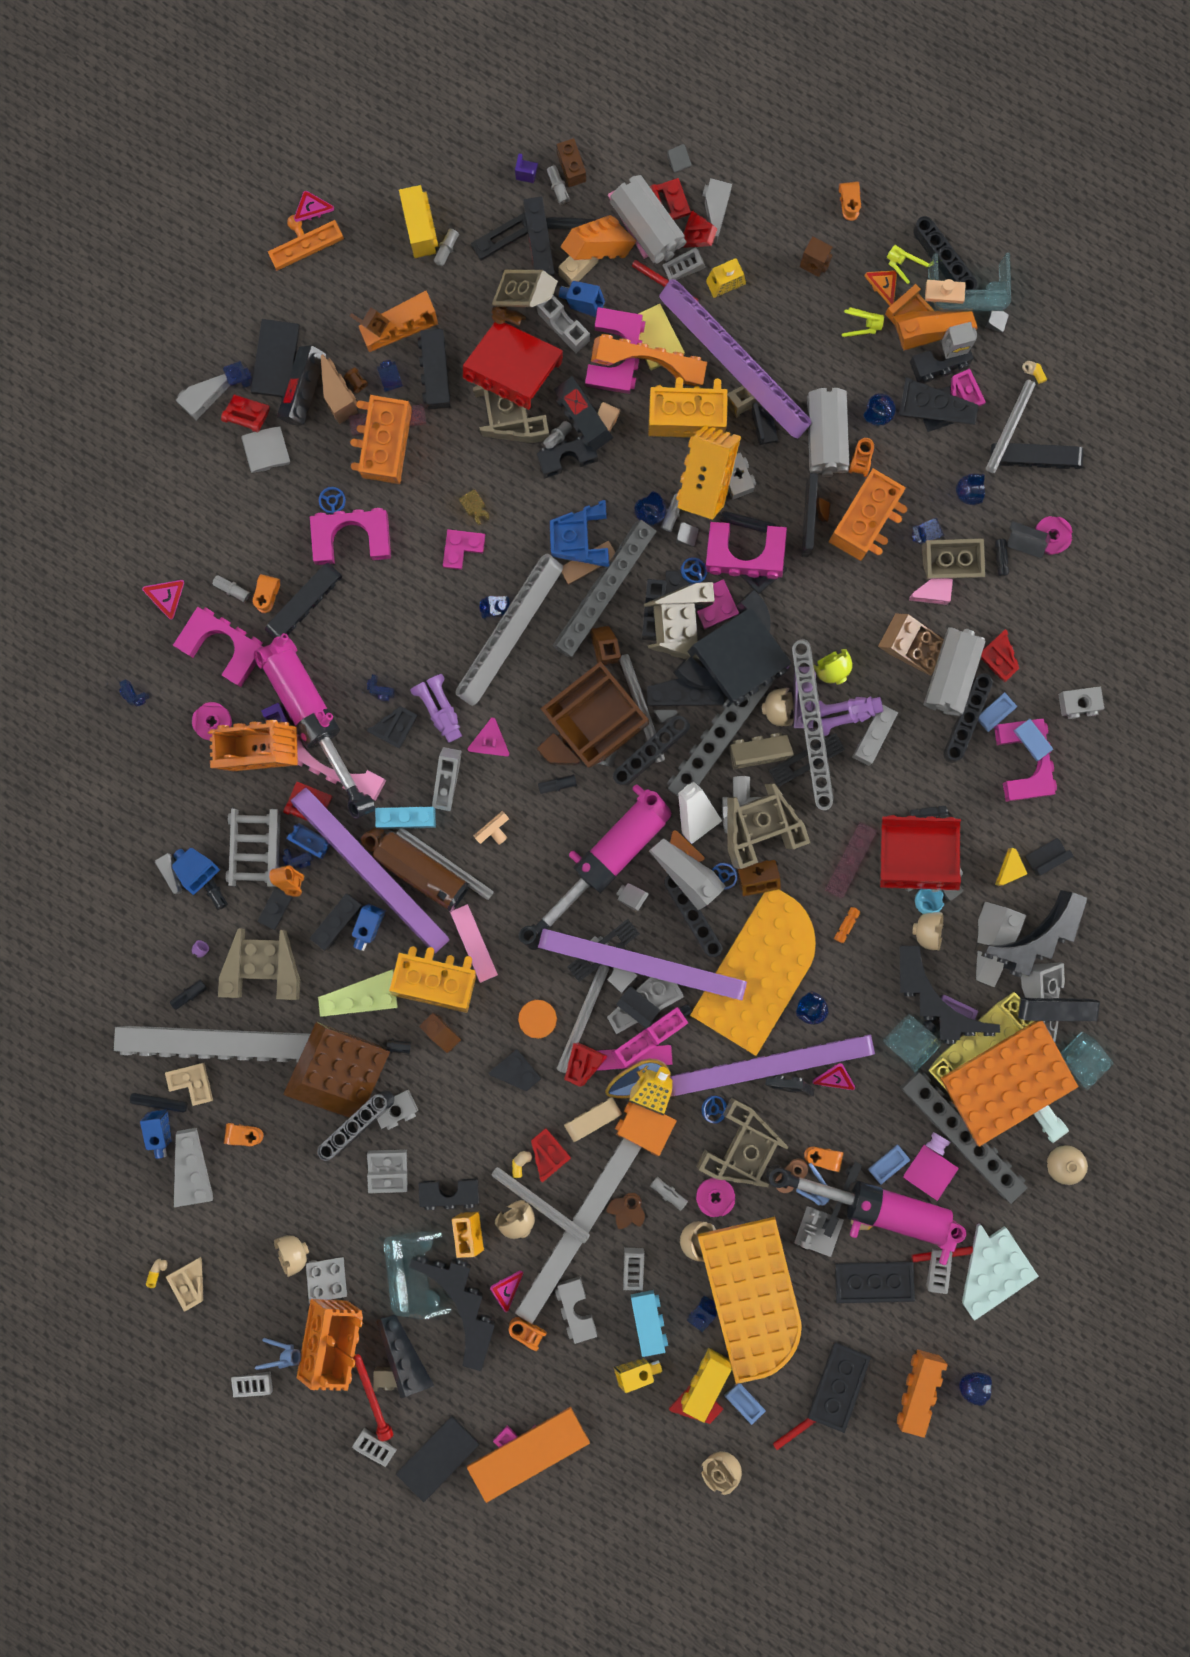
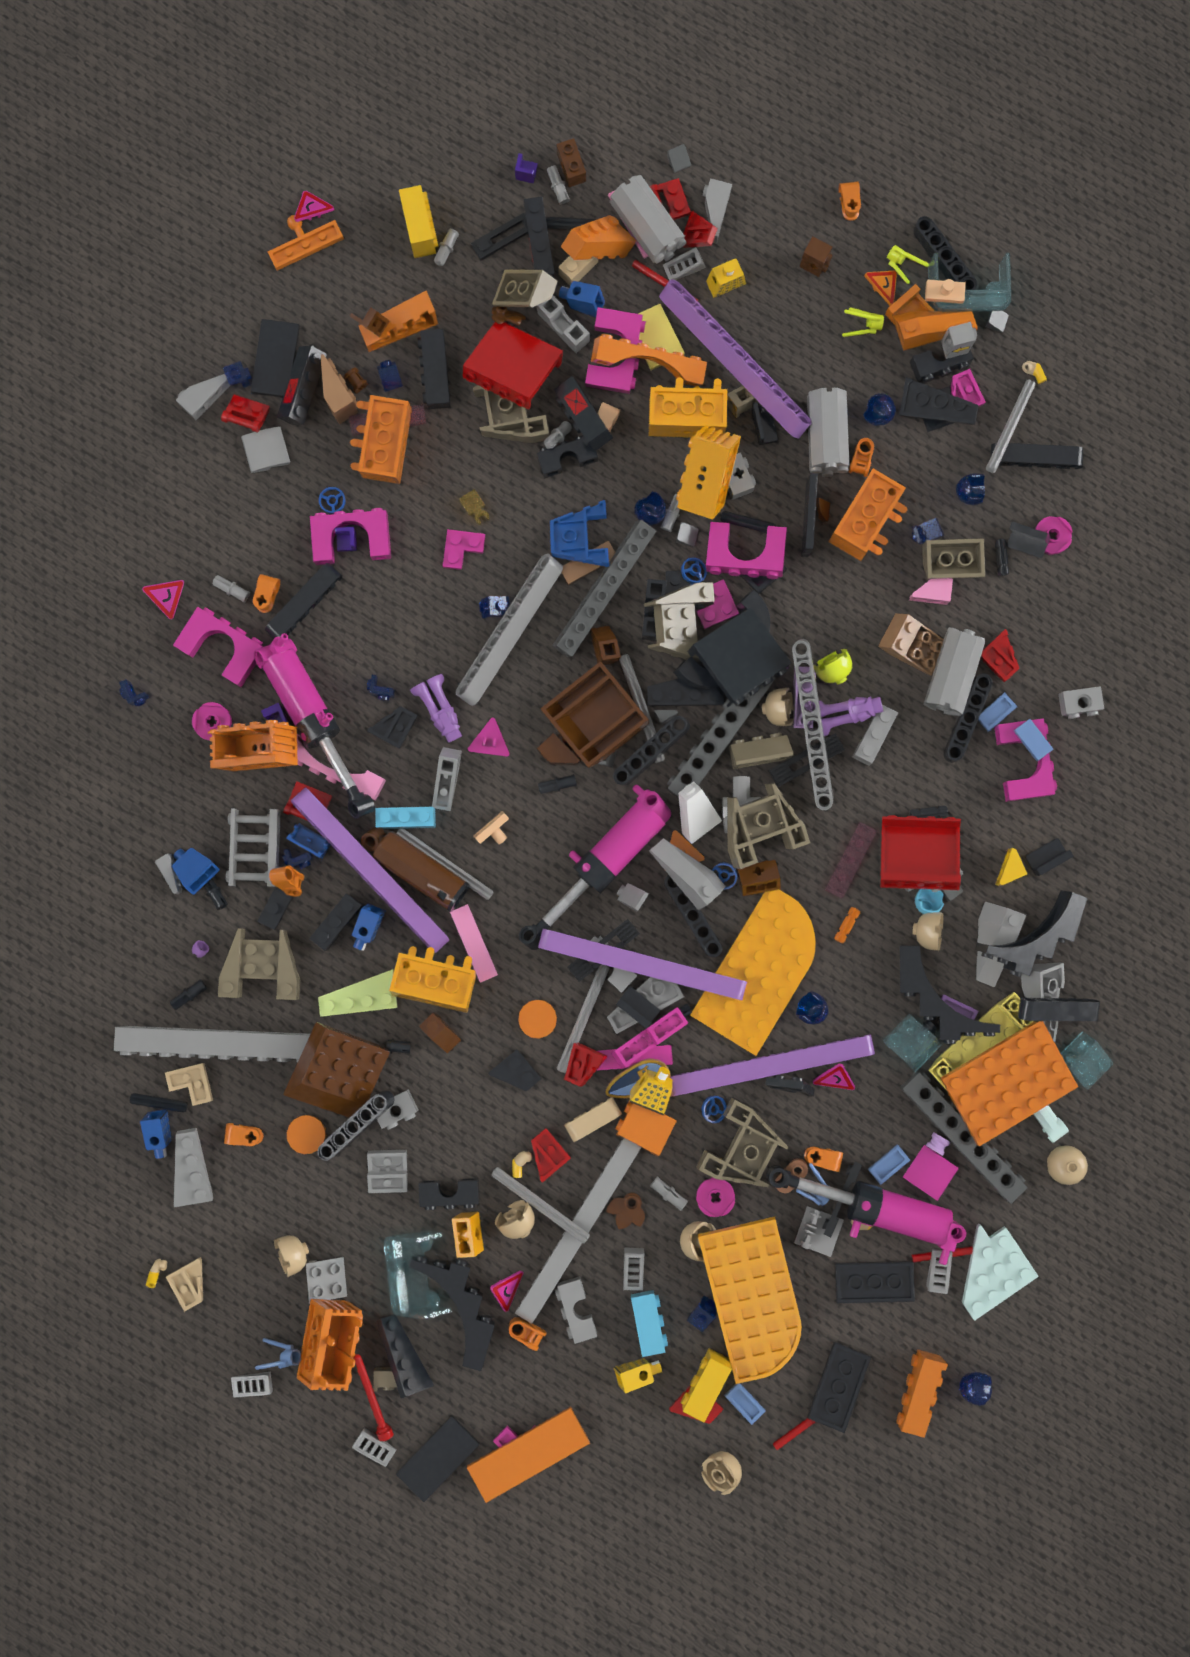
(306, 1134): none -> orange tile
(346, 539): none -> dark purple panel

